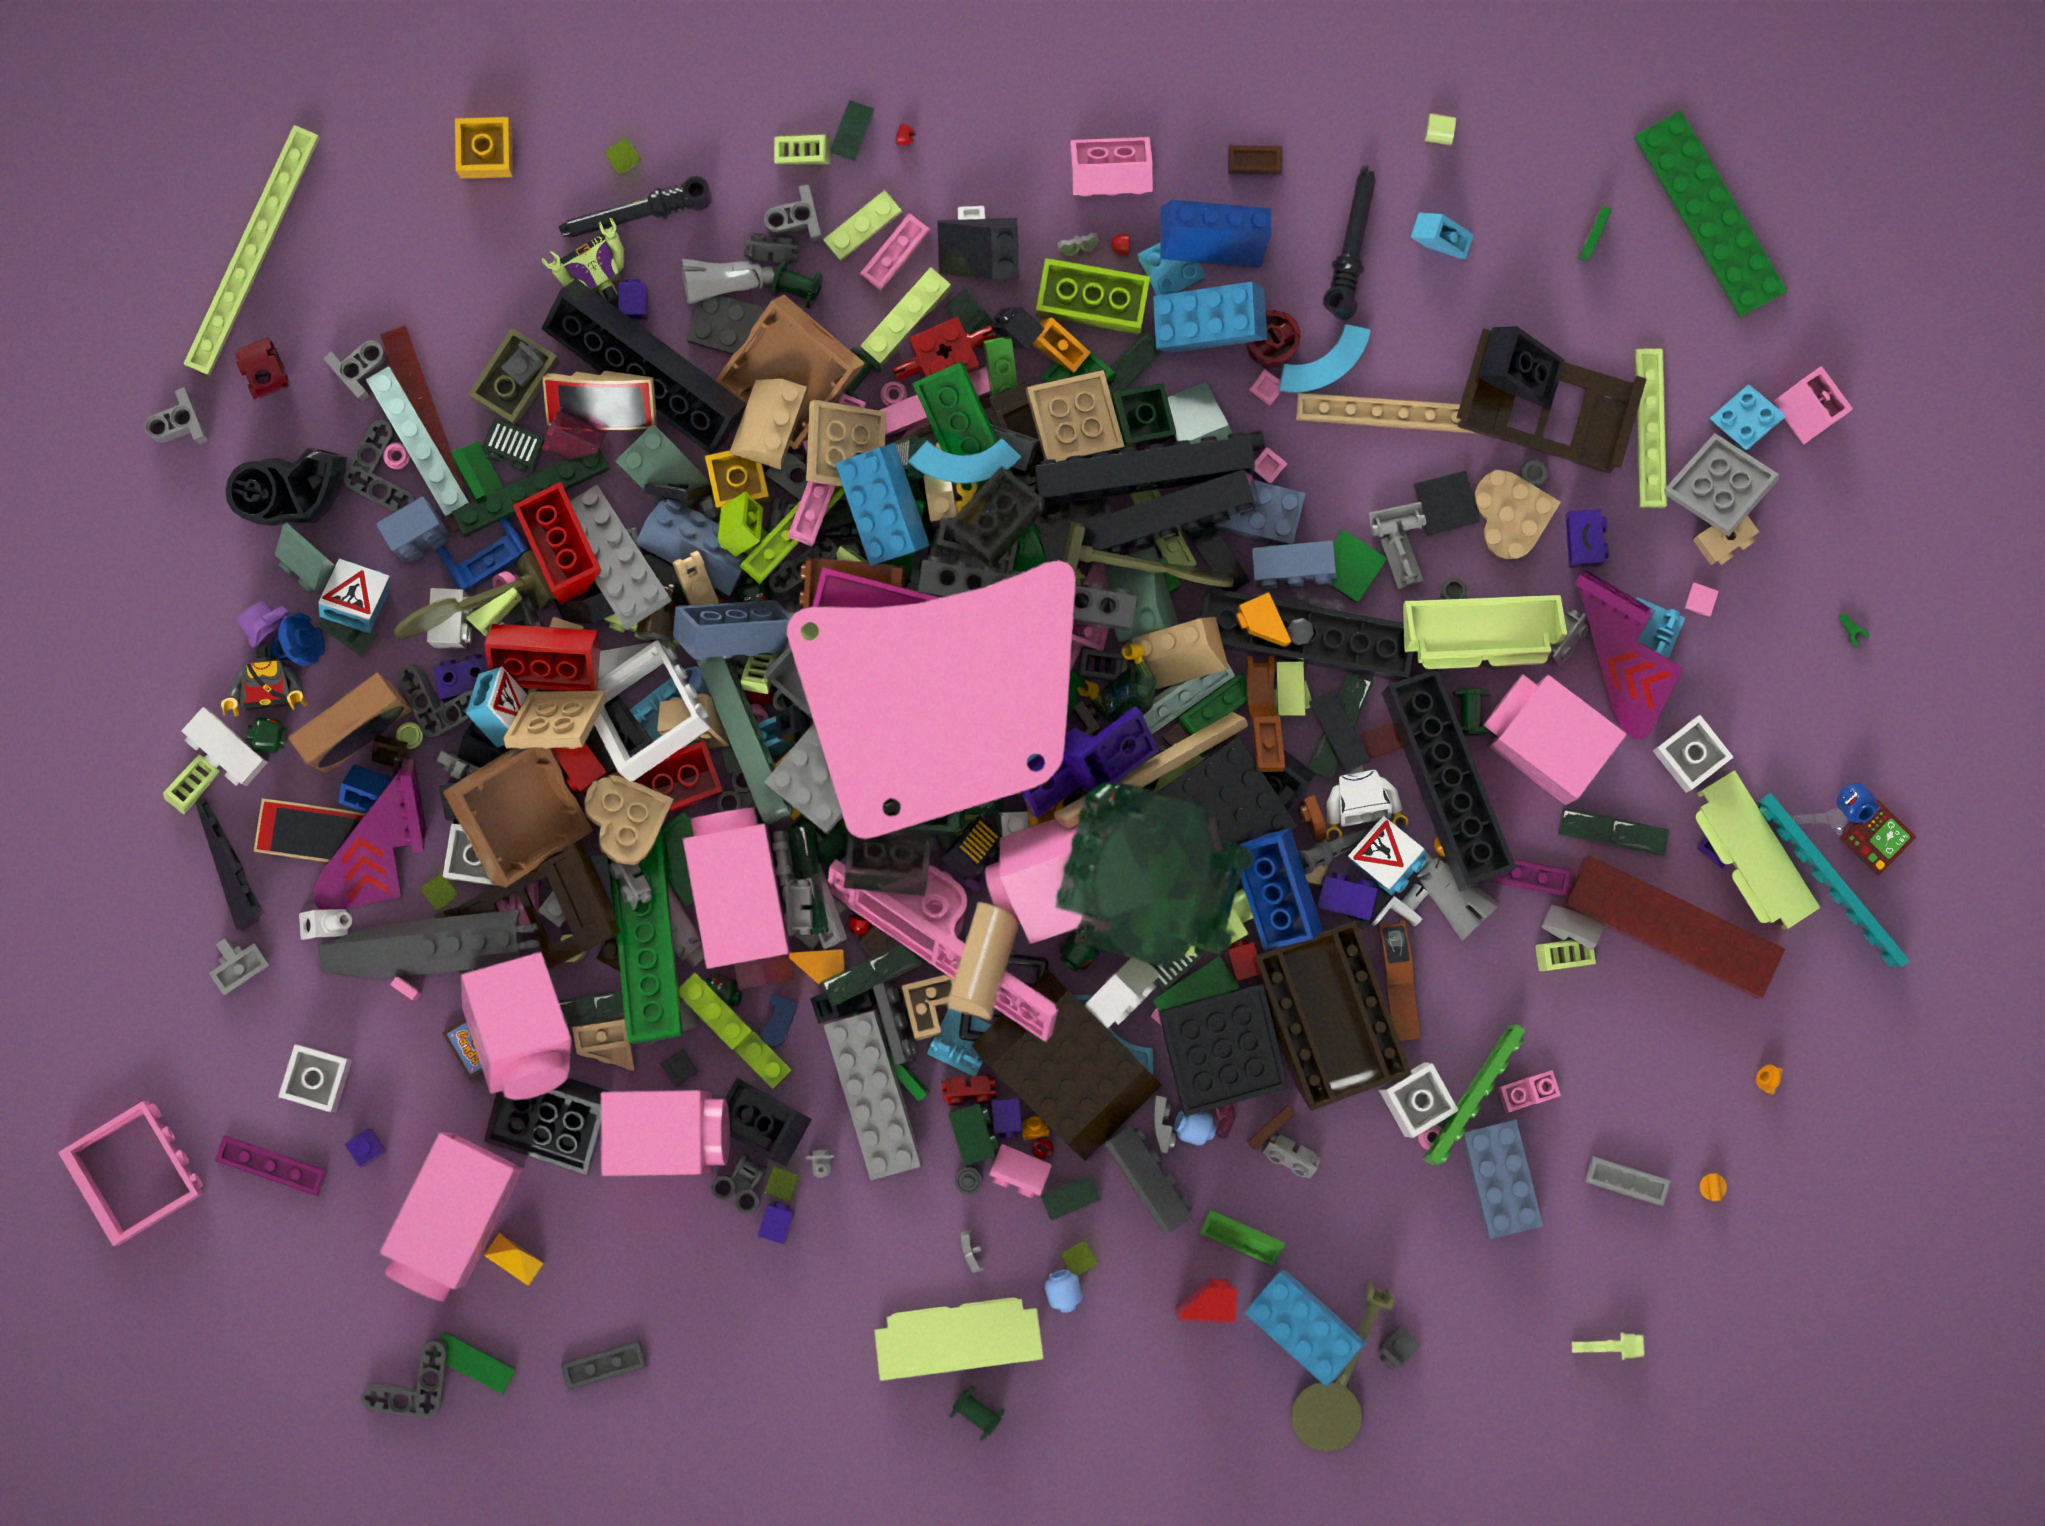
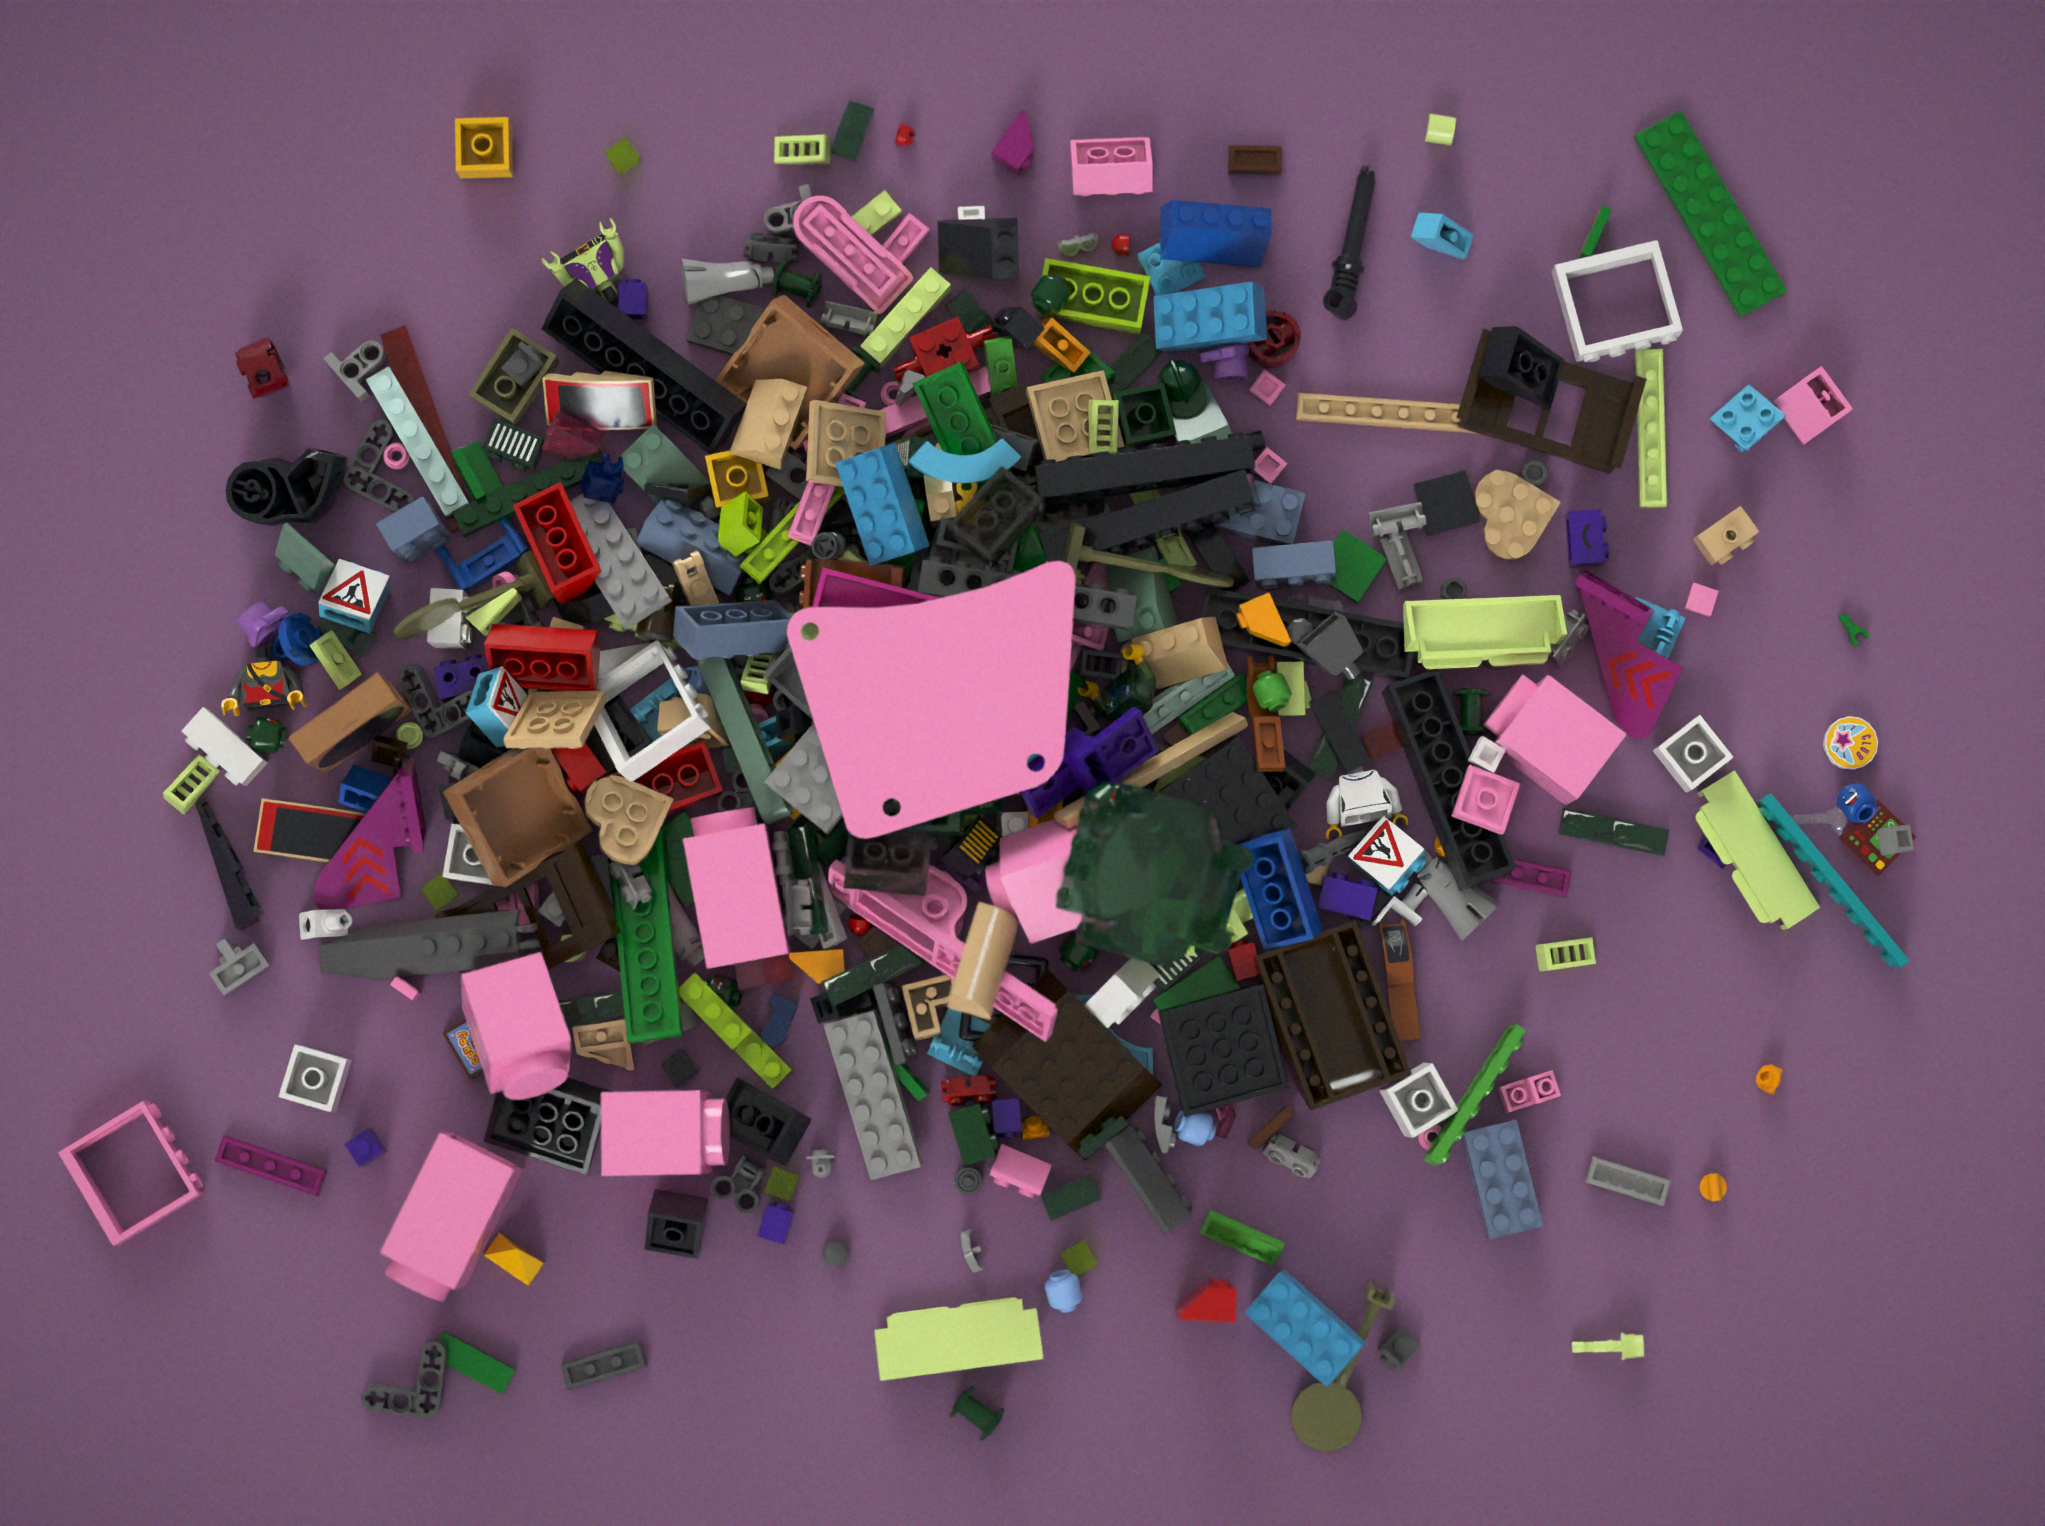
(171, 420): light grey tile -> none
(251, 250): yellowish green plate -> none
(335, 659): none -> yellowish green plate
(603, 480): none -> clear blue brick
(658, 203): black piece -> none
(676, 1223): none -> black slope
(823, 545): none -> dark grey wheel
(835, 1253): none -> dark grey tile
(849, 318): none -> light grey hinge
(850, 252): none -> bright pink piece
(906, 387): none -> light grey slope
(1015, 146): none -> magenta slope
(1039, 1153): red hinge -> none
(1050, 294): none -> dark green head
(1092, 1143): none -> clear green plate
(1113, 406): none -> yellowish green slope
(1183, 387): none -> dark green piece
(1228, 362): none -> medium lavender piece
(1272, 691): none -> bright green head
(1311, 814): dark orange wing -> none
(1328, 368): medium azure tile -> none
(1333, 646): none -> dark grey torso
(1486, 754): none -> white plate
(1486, 799): none -> bright pink tile
(1566, 922): light grey slope -> none
(1605, 261): none -> white window
(1673, 927): clear red brick -> none
(1721, 484): light grey plate -> none
(1850, 743): none -> tile
(1895, 839): none -> light grey slope

